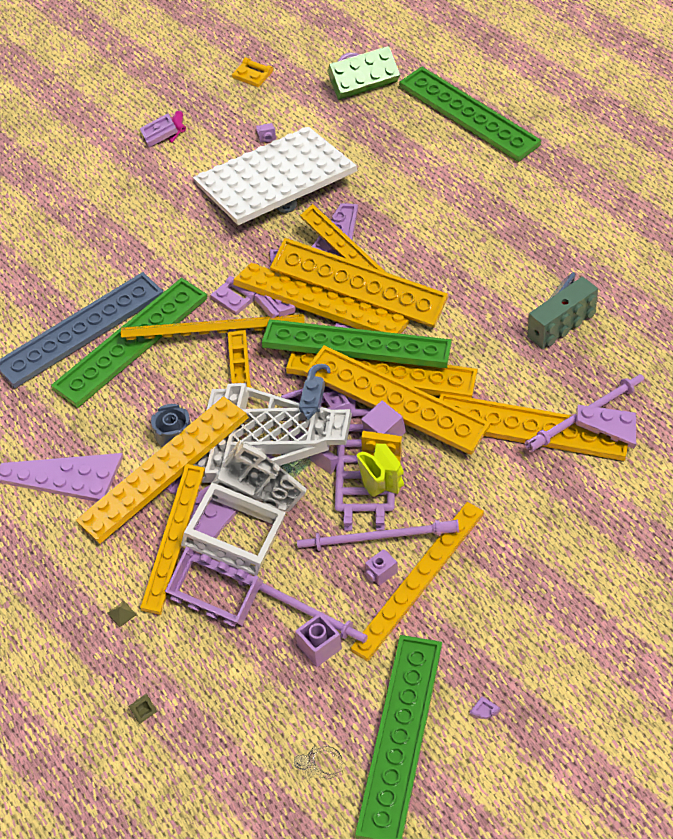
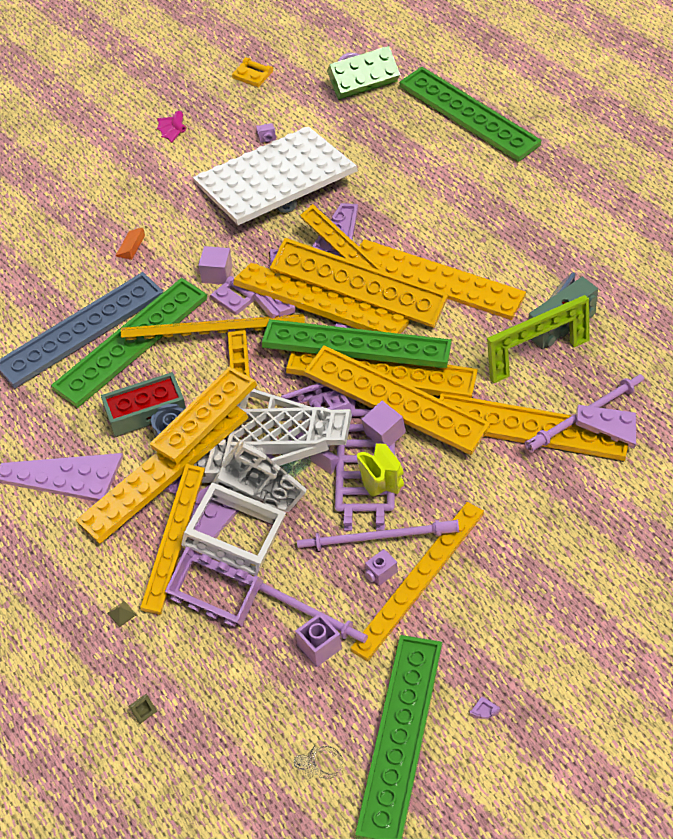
(131, 243): none -> orange slope
(135, 404): none -> brick
(158, 130): lavender plate -> none
(203, 414): none -> yellow plate
(215, 265): none -> head
(313, 391): sand blue plate -> none
(370, 439): yellow plate -> none
(459, 285): none -> yellow plate
(574, 312): none -> lime plate

